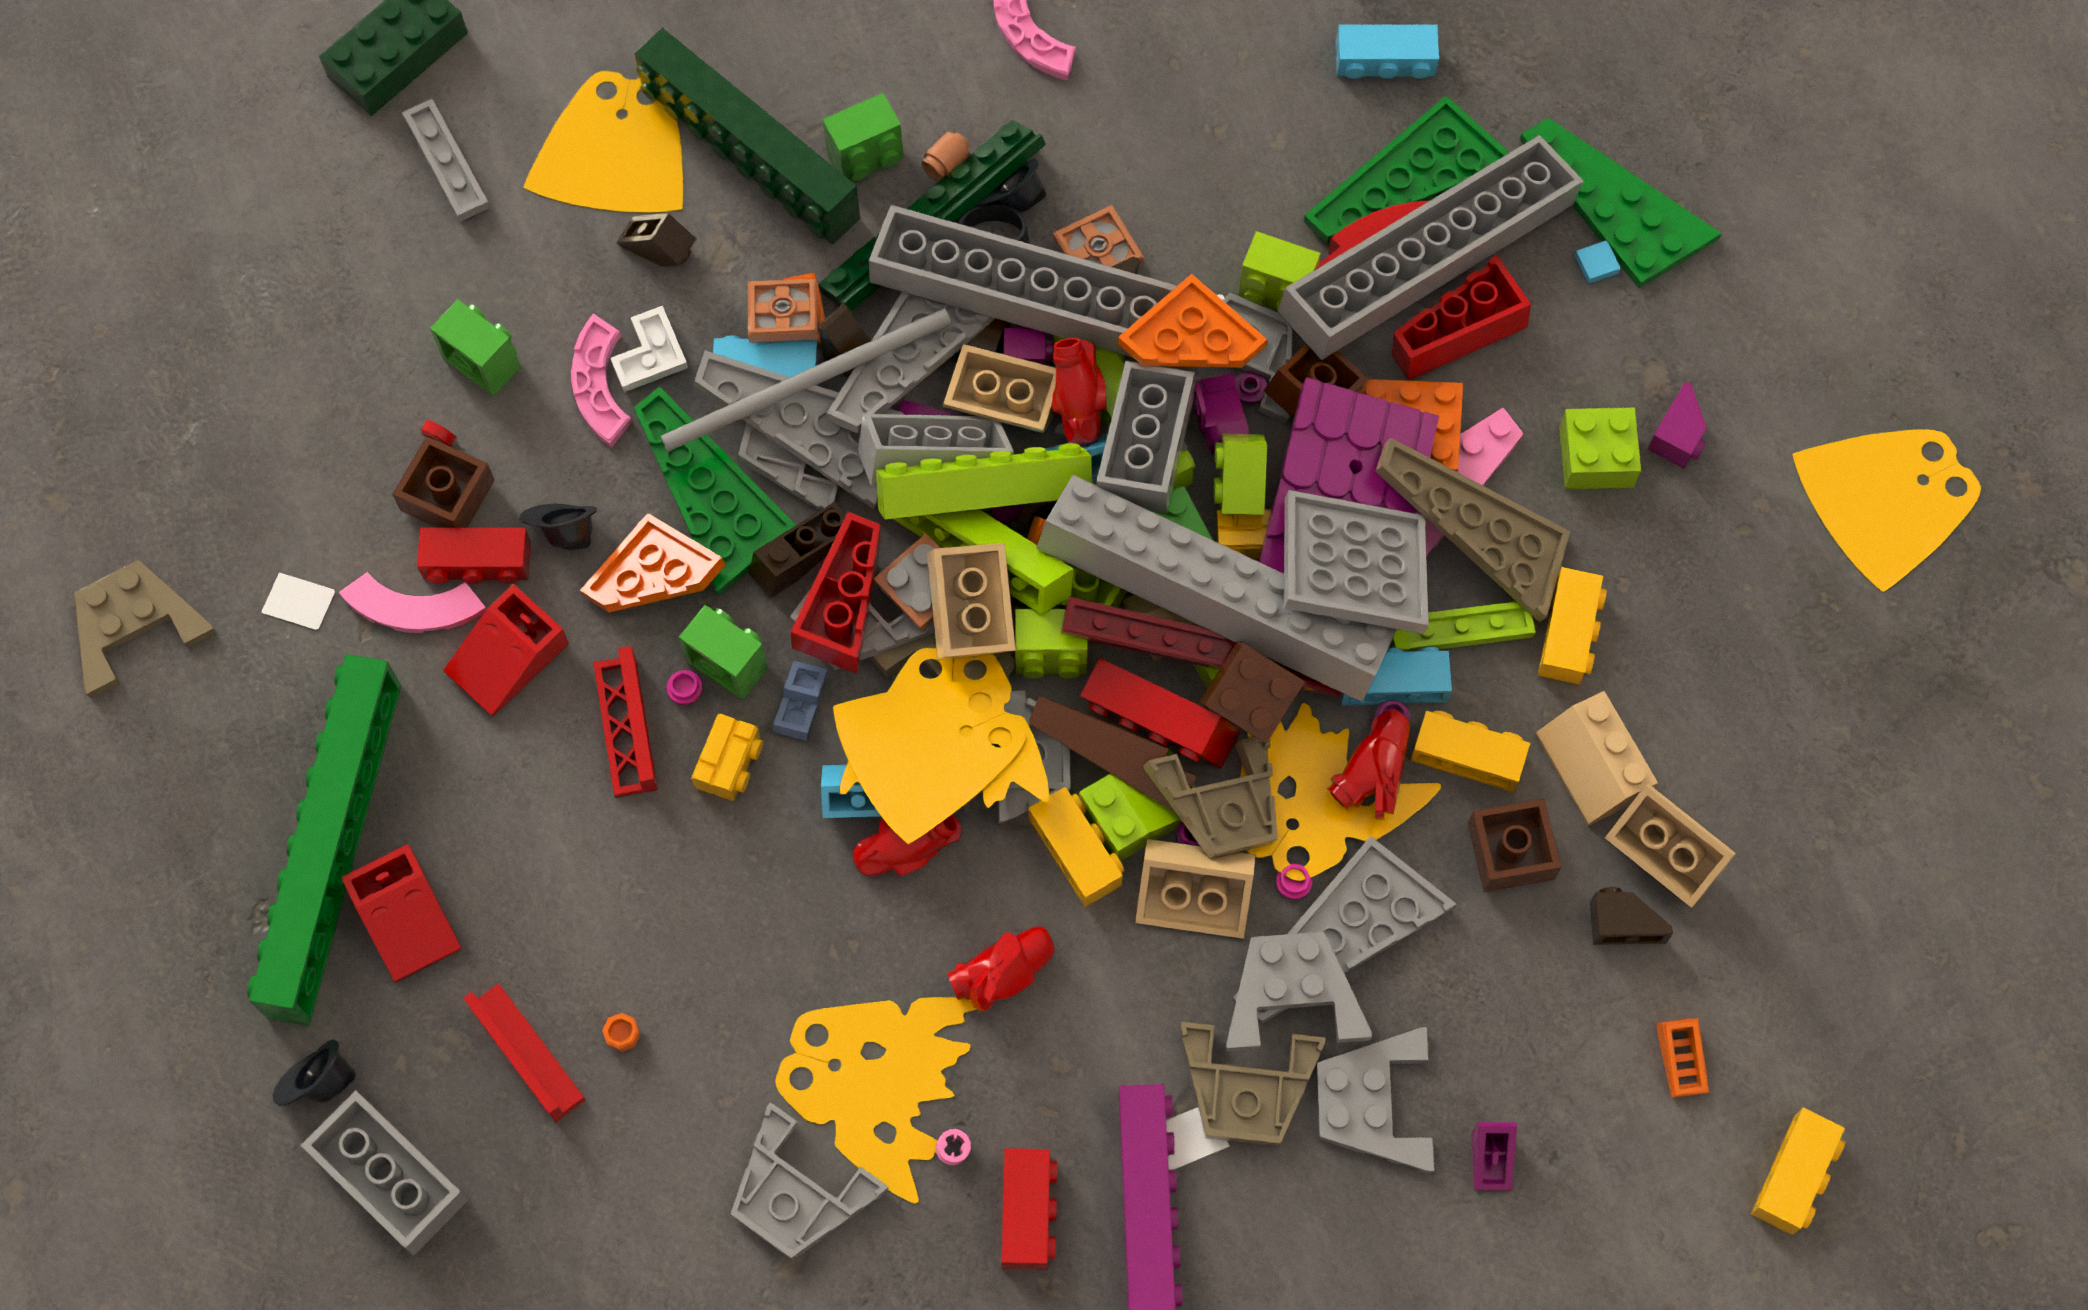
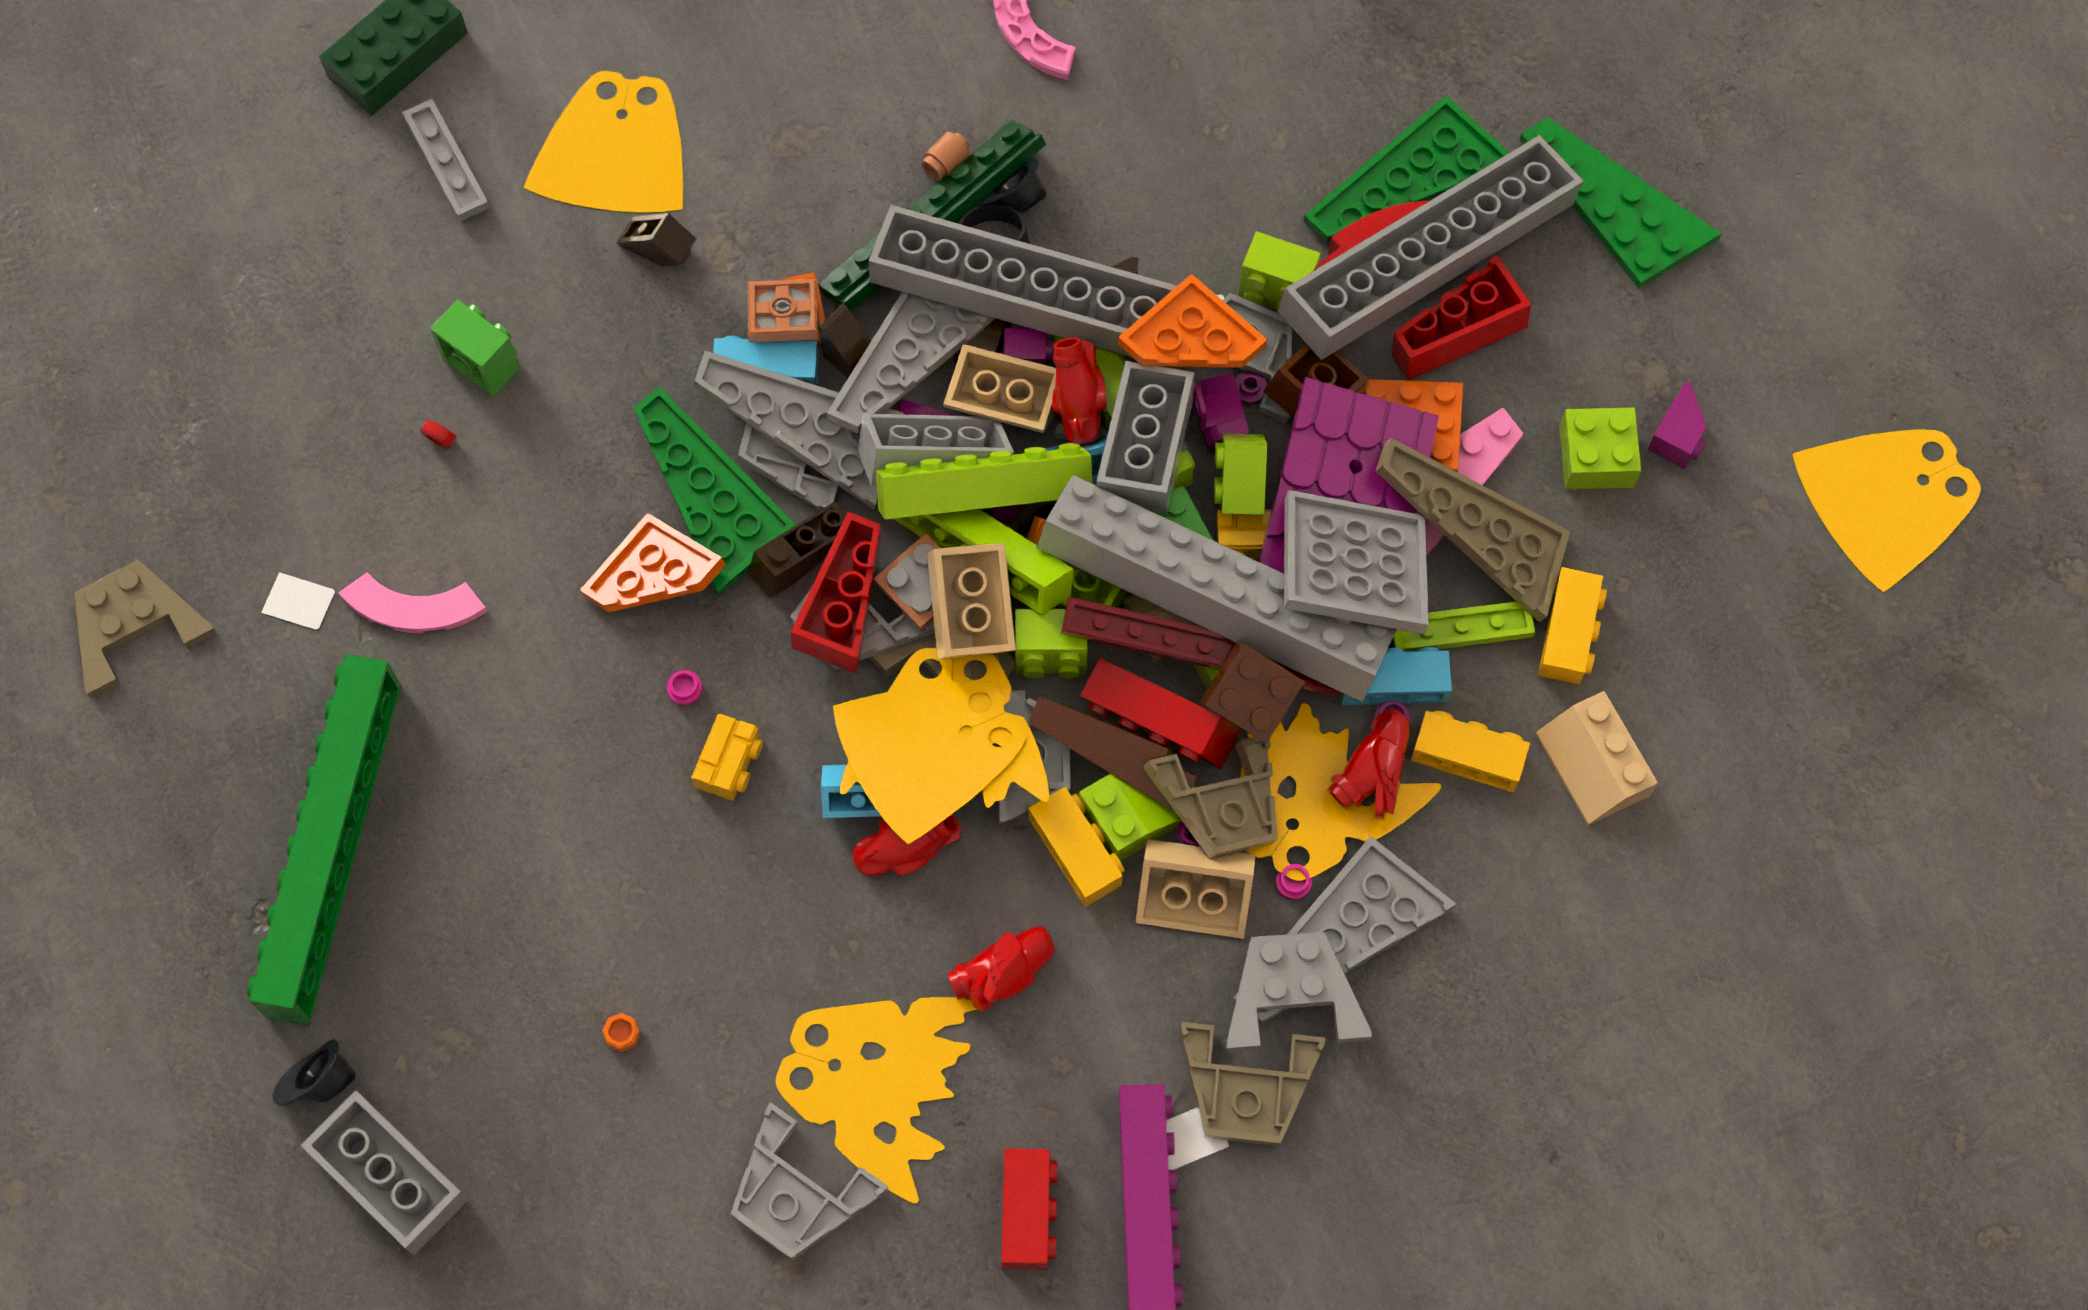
(401, 913): red slope -> none
(443, 485): reddish brown brick -> none
(473, 554): red brick -> none
(505, 650): red slope -> none
(526, 1052): red fence -> none
(562, 524): black piece -> none
(590, 381): bright pink tile -> none
(637, 718): red fence -> none
(656, 357): white plate -> none
(724, 651): bright green brick -> none
(747, 136): dark green brick -> none
(800, 700): sand blue slope -> none
(805, 380): light grey piece -> none
(863, 138): bright green brick -> none
(942, 1143): bright pink bush -> none
(1098, 239): nougat piece -> none
(1357, 1100): light grey wing -> none
(1387, 51): medium azure brick -> none
(1493, 1155): magenta slope -> none
(1514, 845): reddish brown brick -> none
(1597, 262): medium azure tile -> none
(1625, 919): dark brown slope -> none
(1670, 845): tan slope -> none
(1694, 1041): orange slope -> none
(1799, 1172): yellow brick -> none

